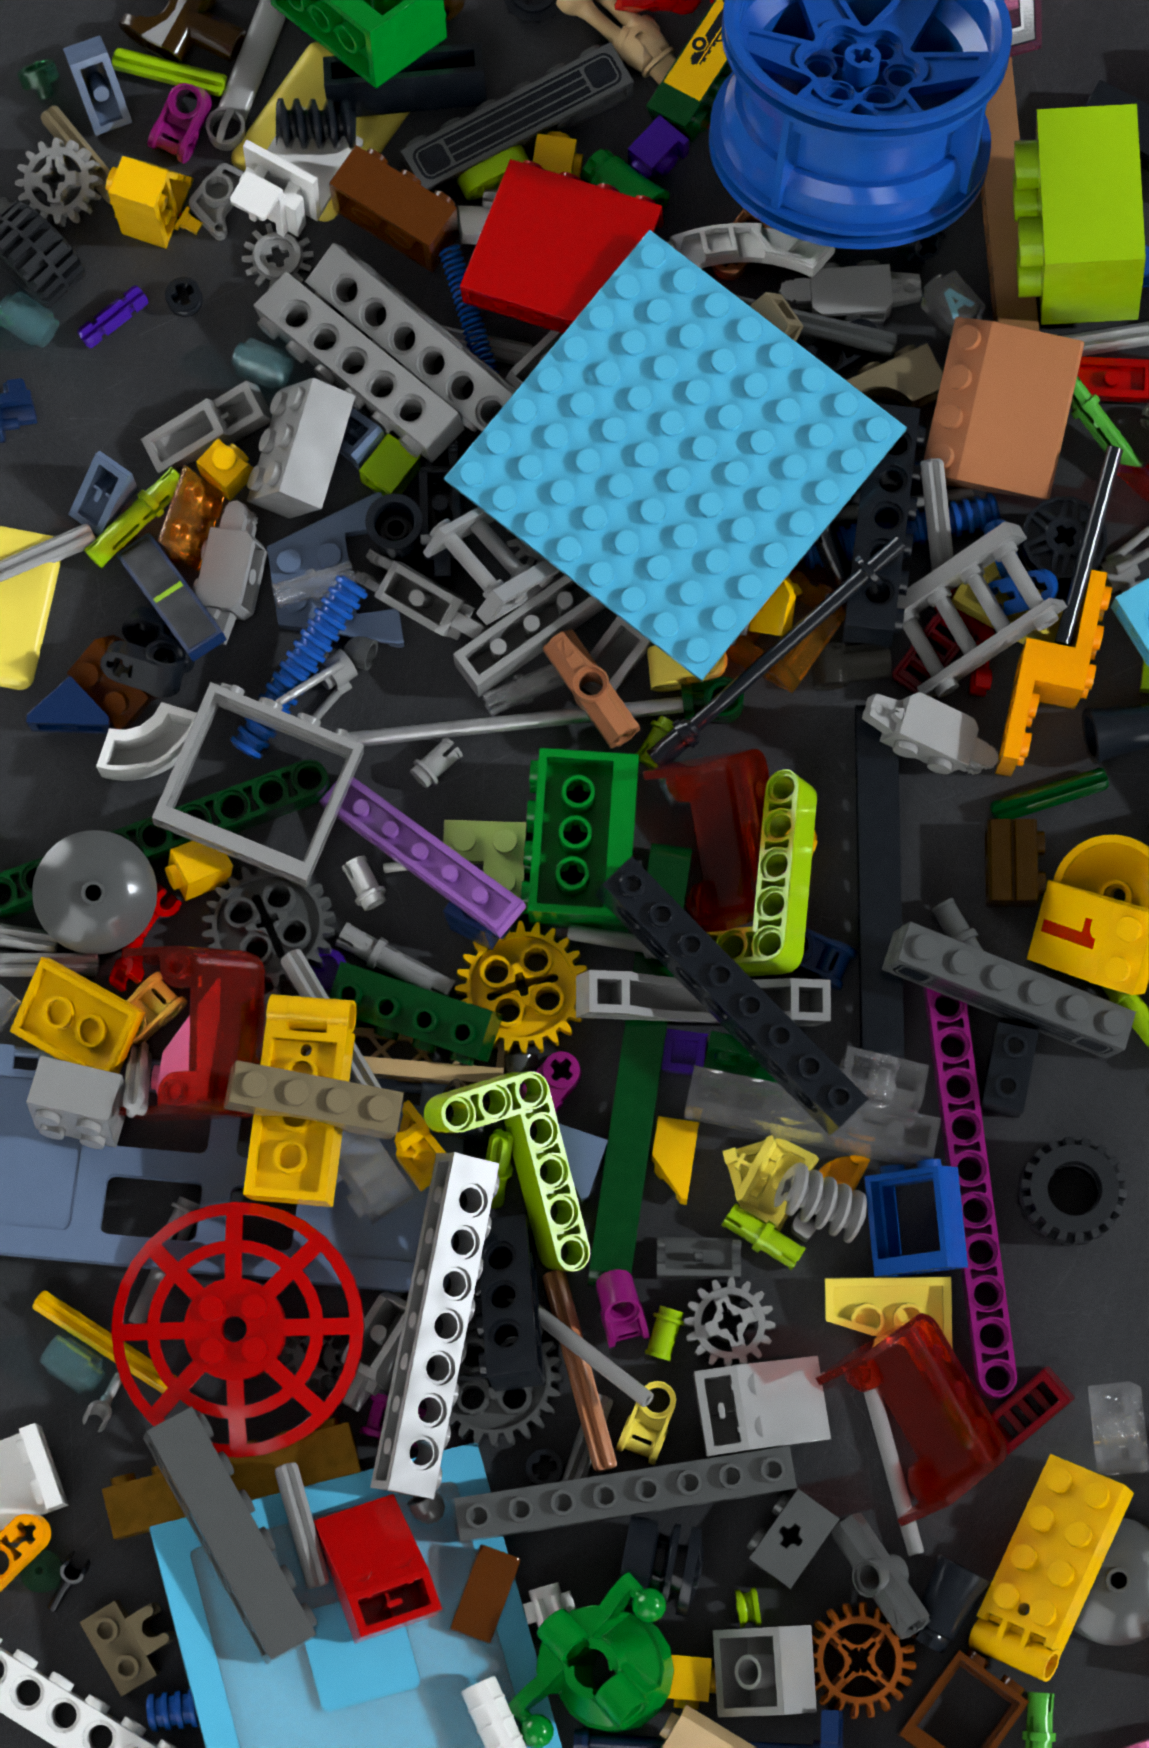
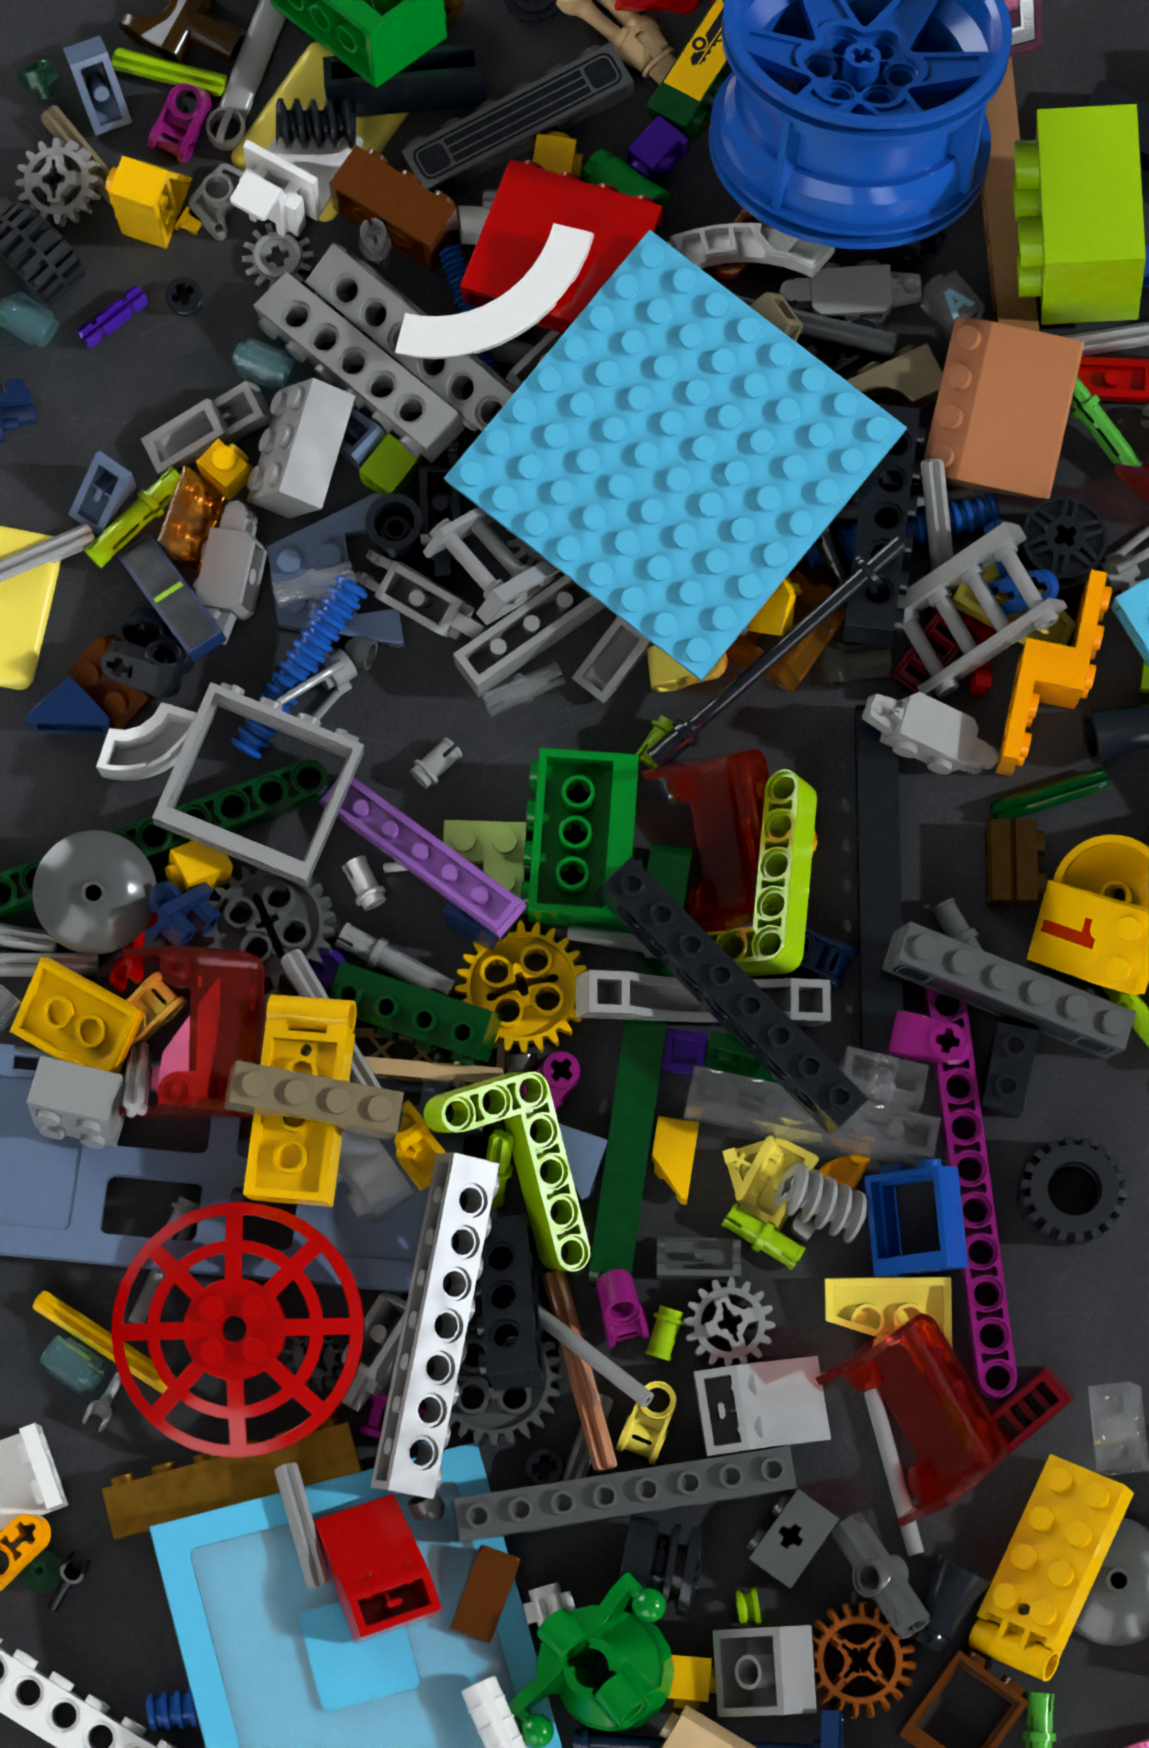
(126, 1643): dark tan plate -> none
(181, 913): none -> dark blue hips
(230, 1535): dark grey brick -> none
(375, 244): none -> clear pin
(488, 173): lime beam -> none
(507, 315): none -> white tile
(605, 707): nougat piece -> none
(693, 699): flat silver piece -> none
(922, 1039): none -> magenta piece
(1088, 545): black piece -> none

